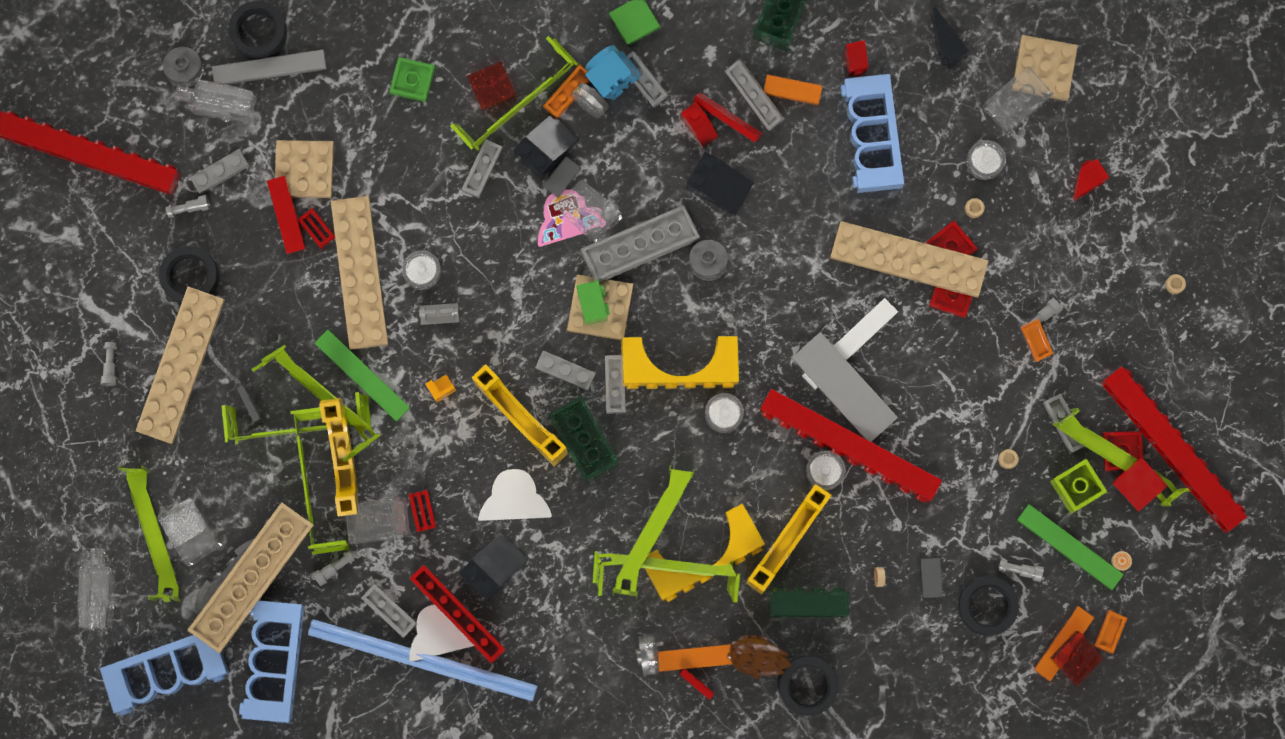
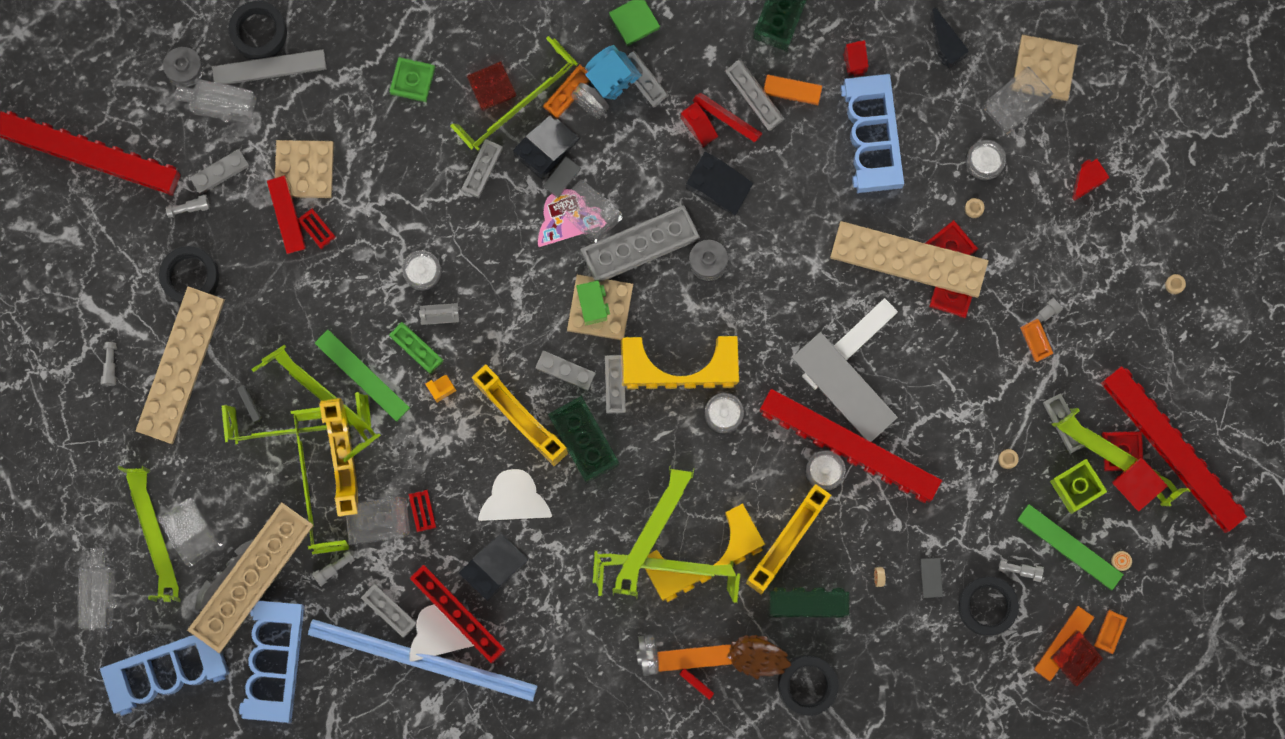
(359, 273): tan plate -> none
(416, 348): none -> bright green tile

